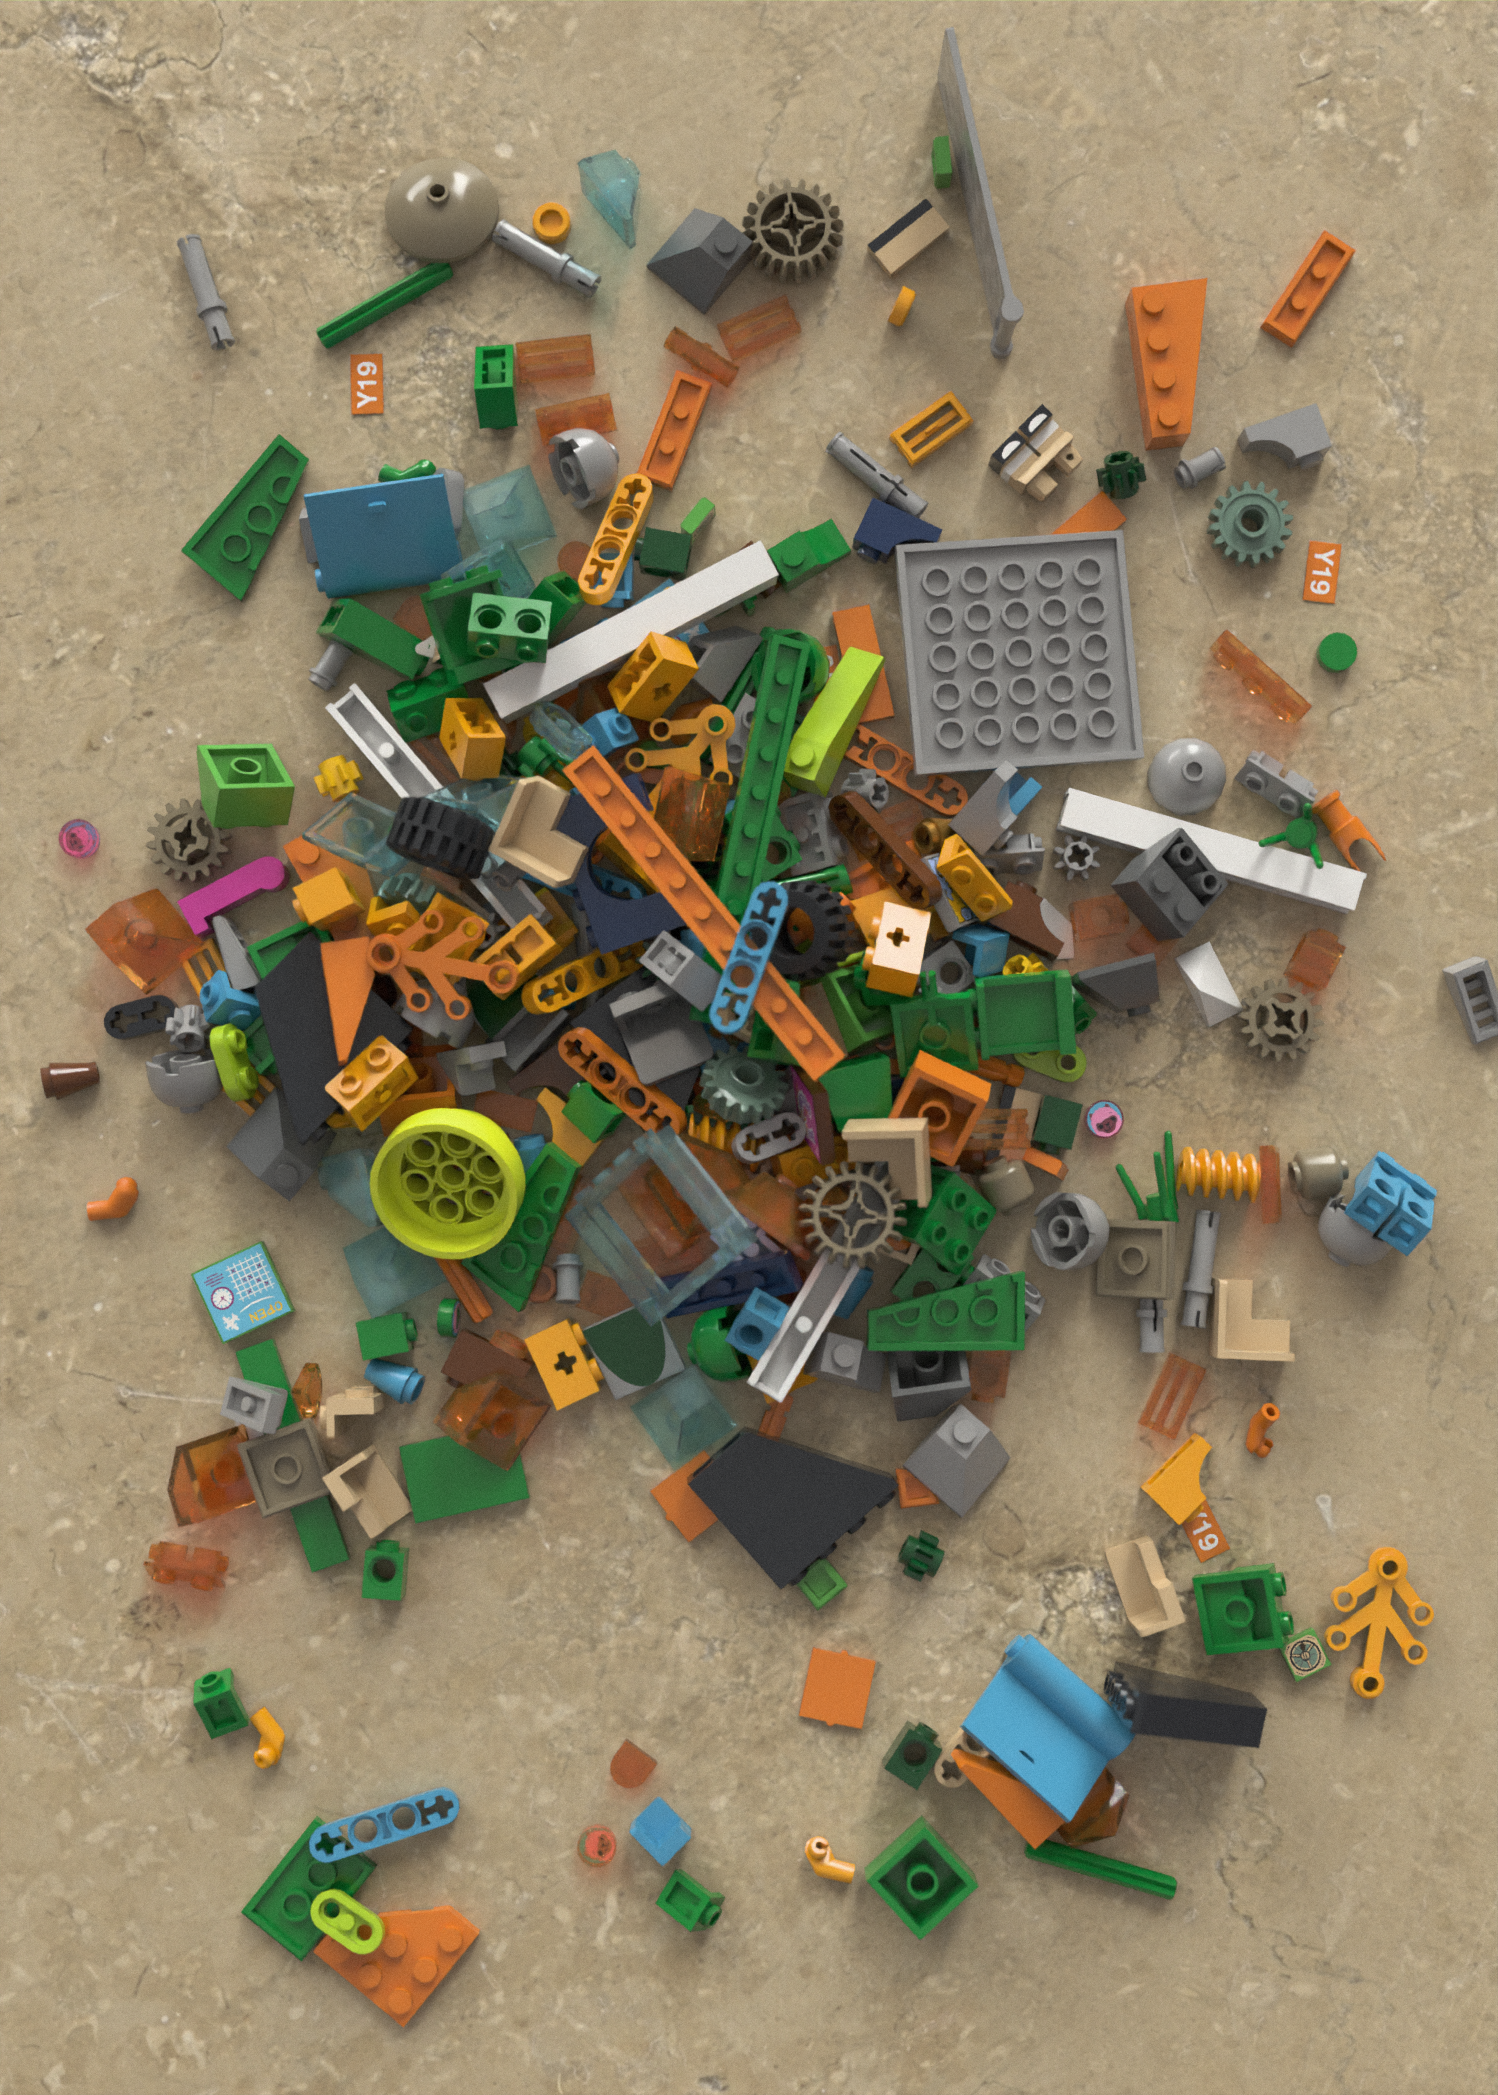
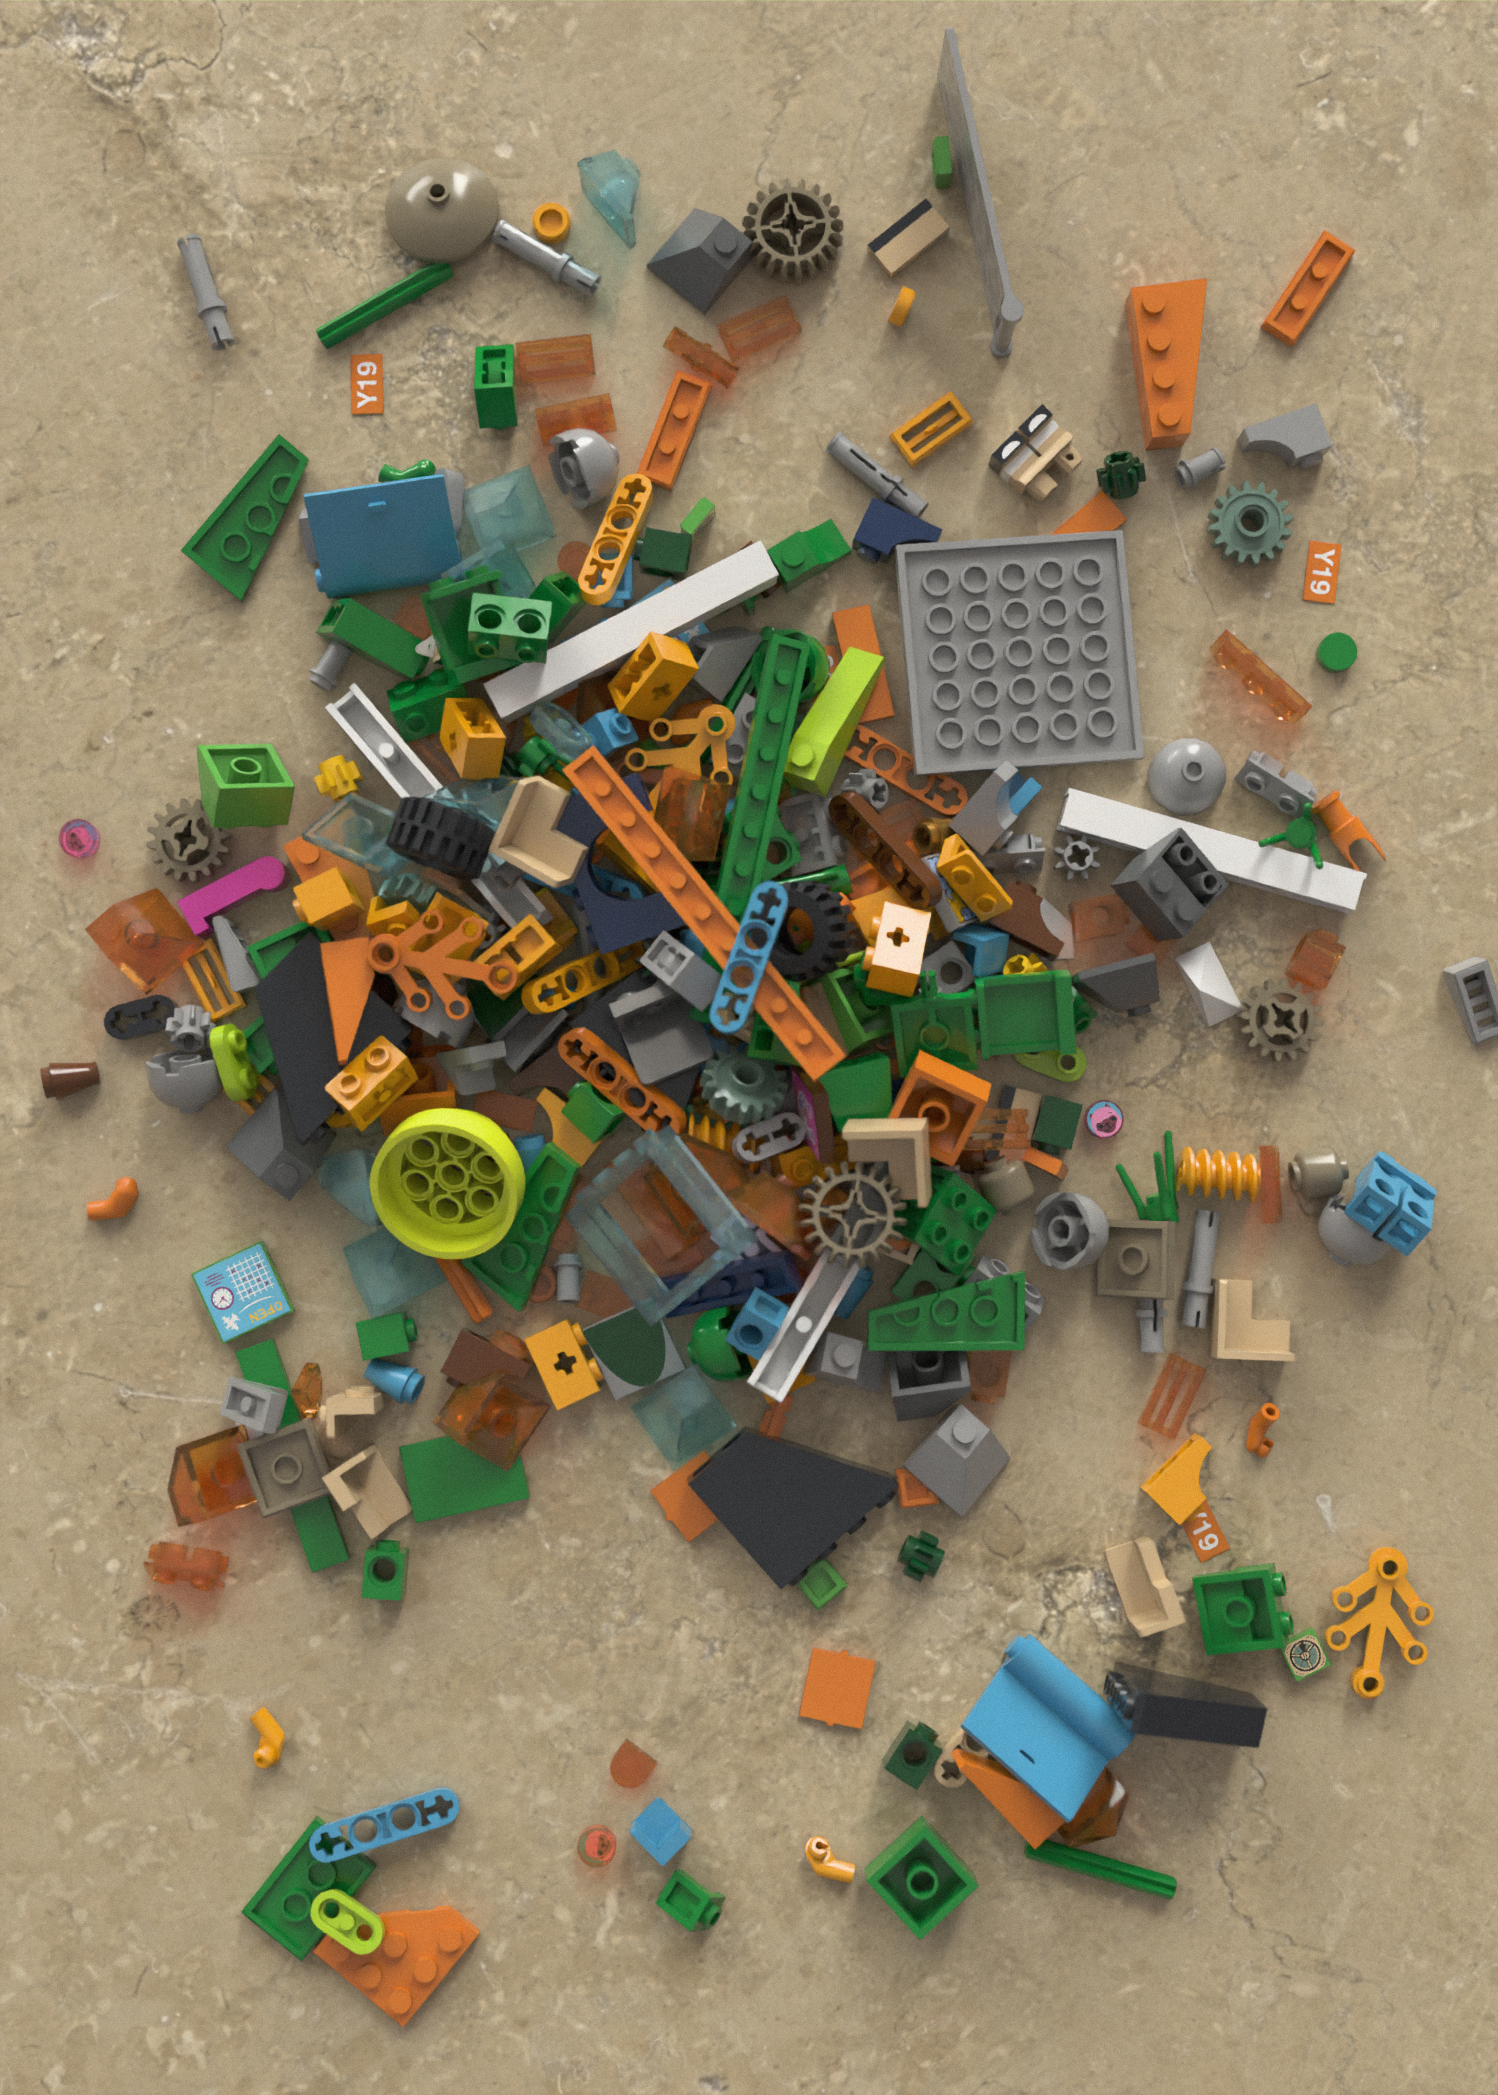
(219, 1703): green bracket -> none
(227, 1005): dark azure bracket -> none
(449, 1317): green tile -> none
(998, 1070): orange axle -> none

